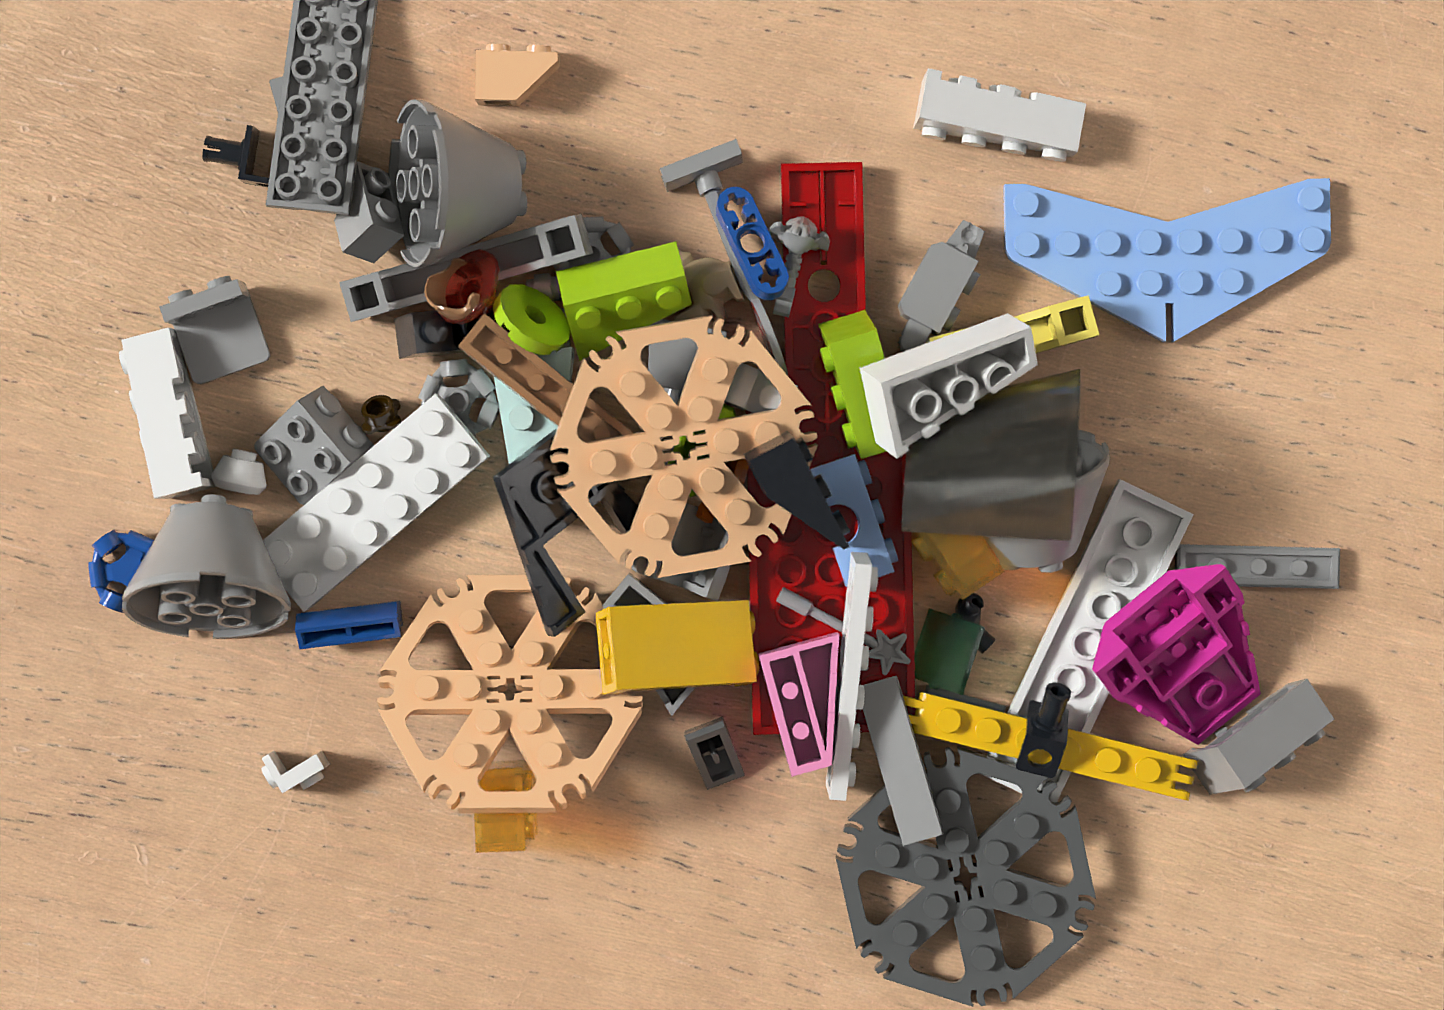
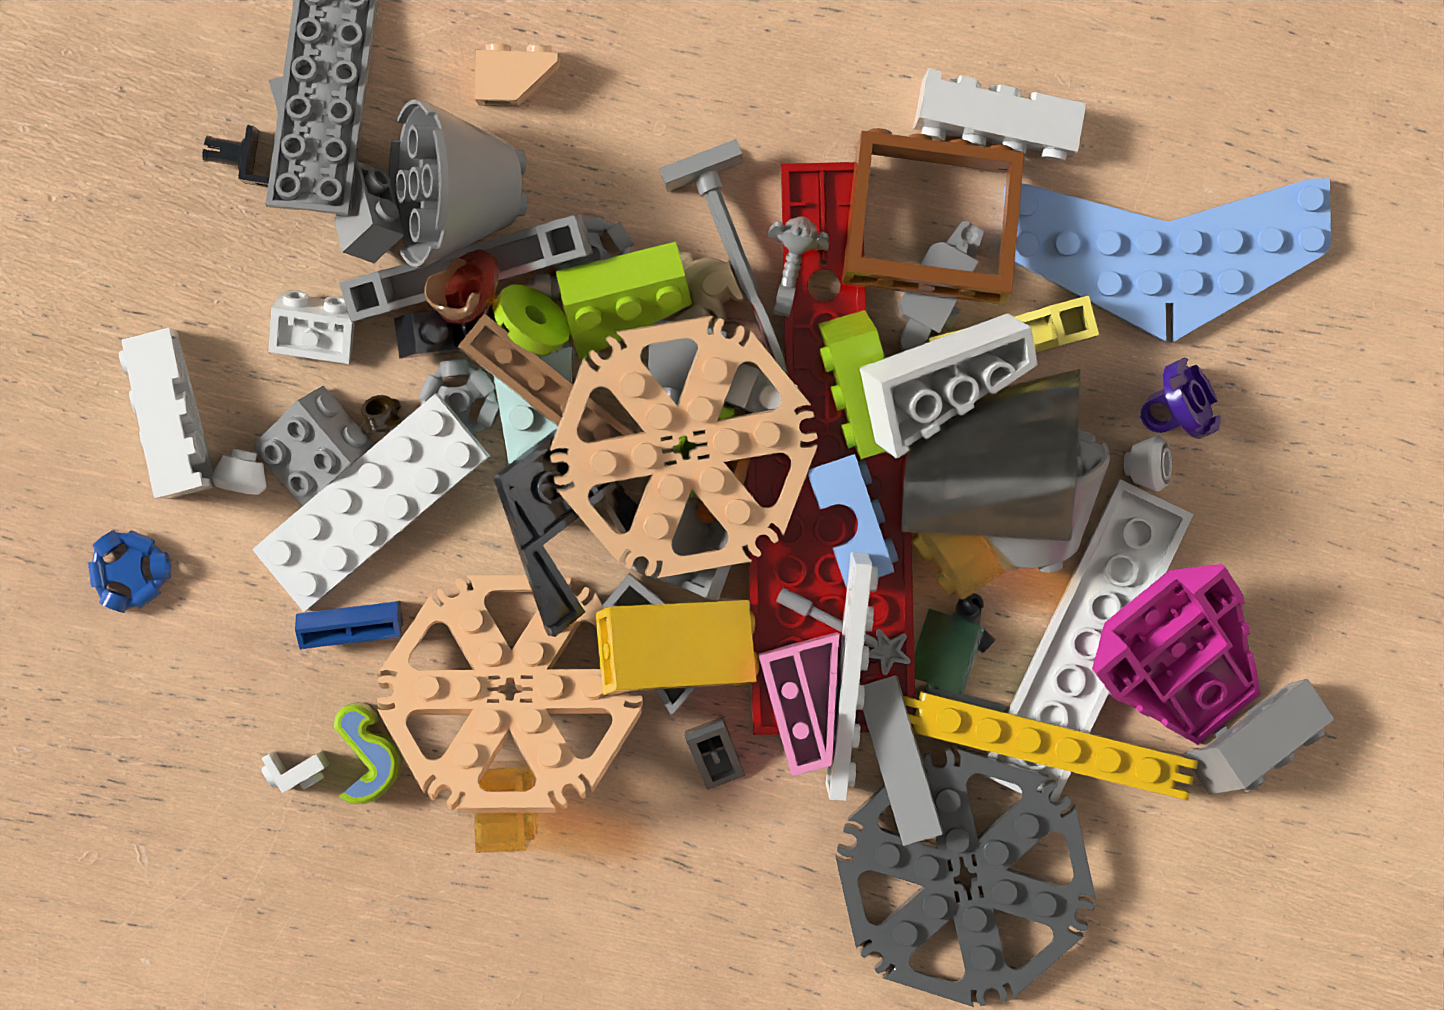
(207, 575): light grey cone -> none
(217, 329): light grey bracket -> none
(311, 327): none -> white bracket
(373, 748): none -> lime animal
(730, 221): blue beam -> none
(788, 481): black slope -> none
(923, 278): none -> dark orange window
(1046, 730): black bracket -> none
(1149, 463): none -> white cone
(1188, 398): none -> dark purple tile
(1267, 564): light grey tile -> none

